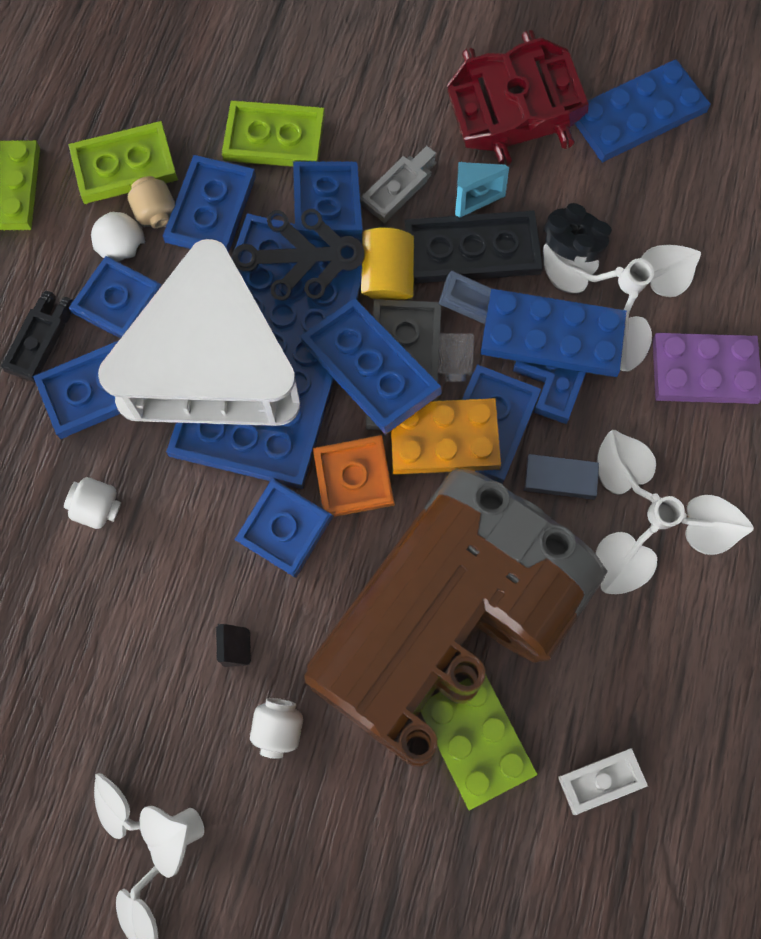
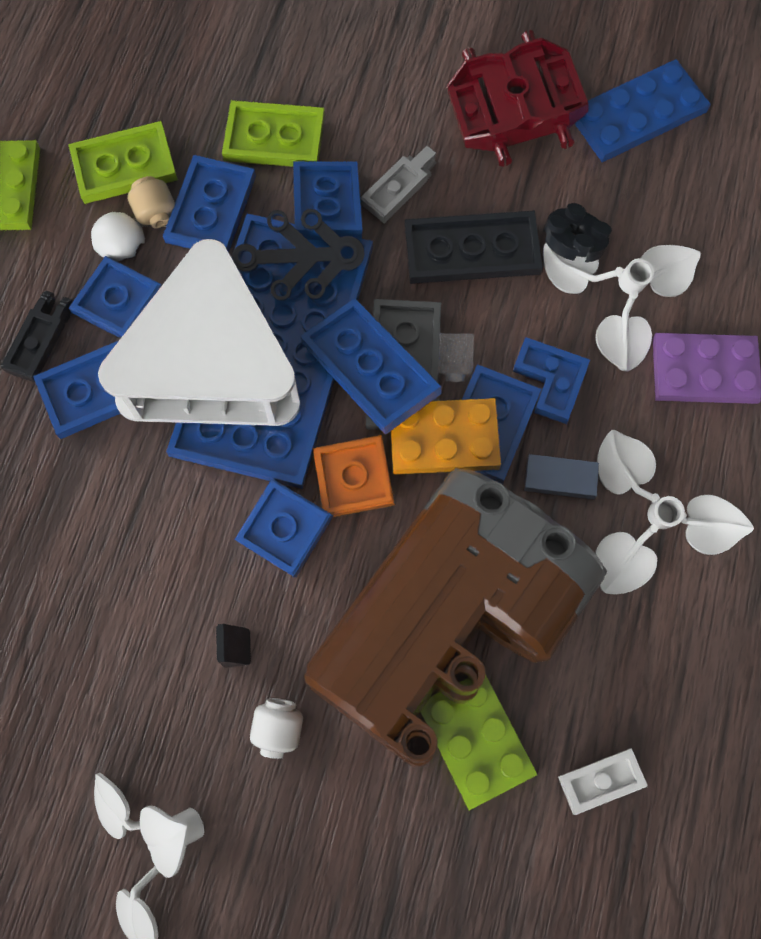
(92, 503): white head -> none
(387, 264): yellow brick -> none
(465, 296): sand blue tile -> none
(479, 186): medium azure slope -> none
(554, 332): blue plate -> none

